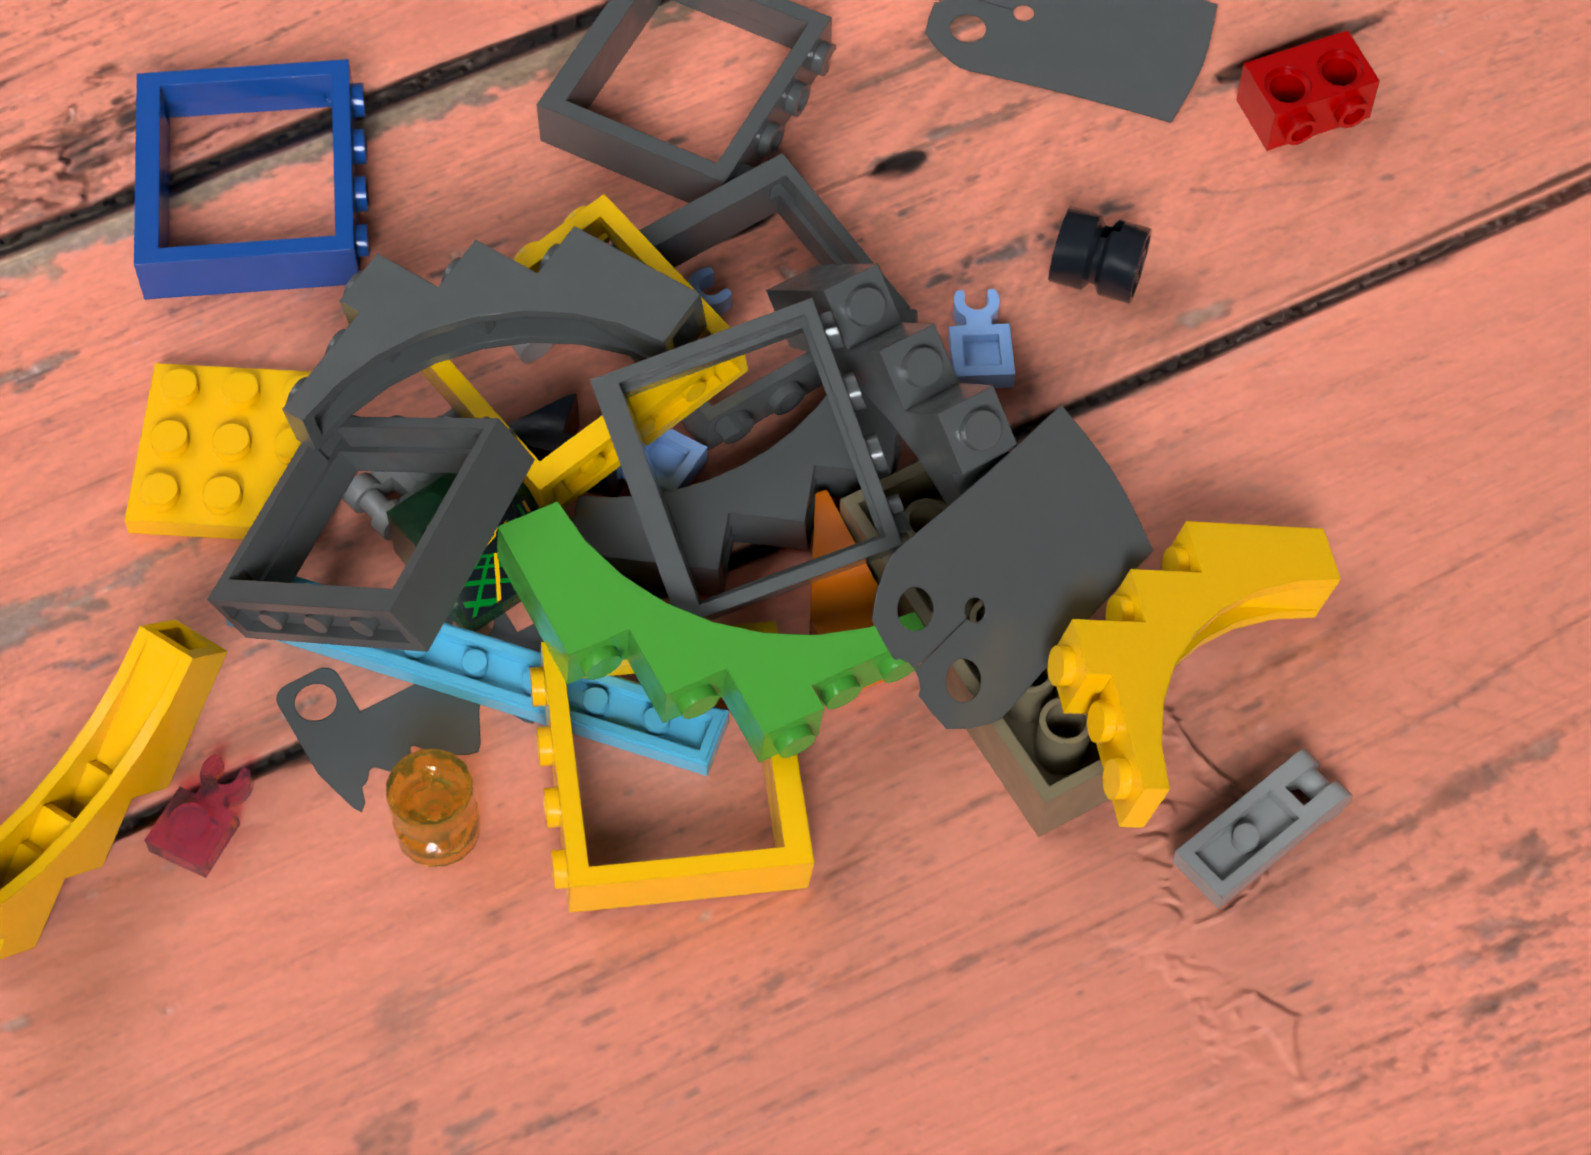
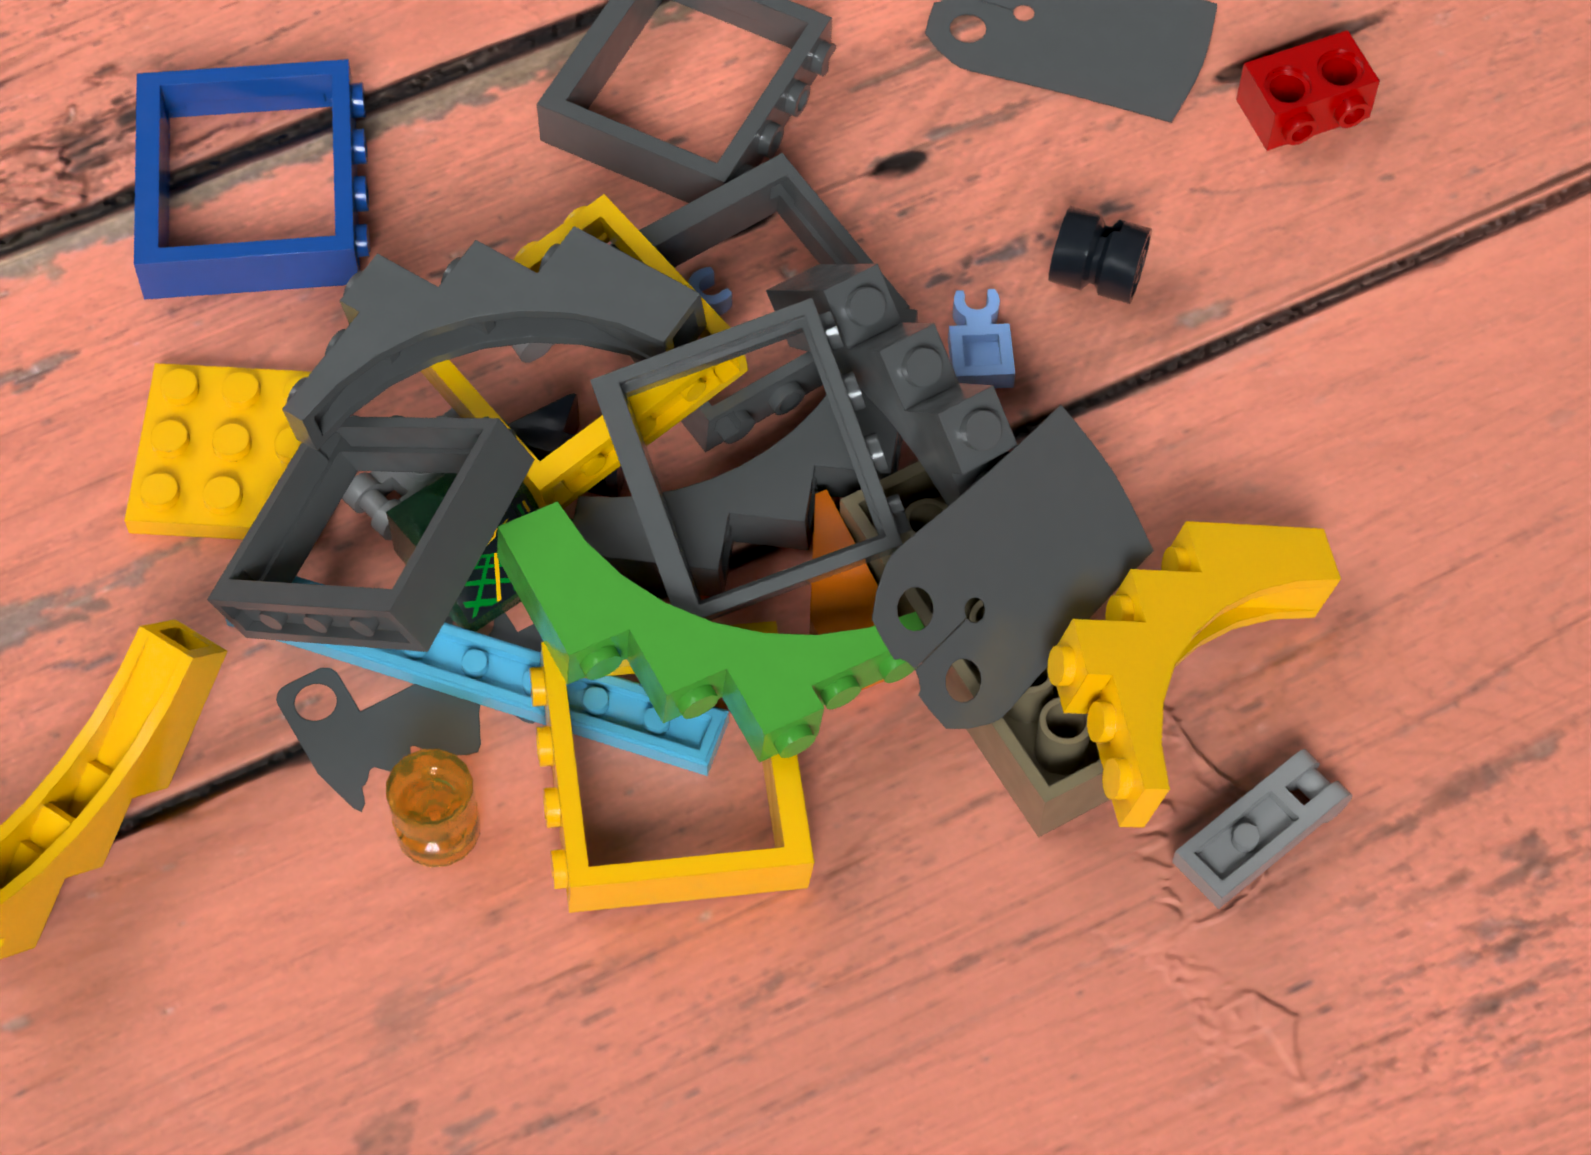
(200, 825): clear pink plate -> none
(676, 459): light blue plate -> none

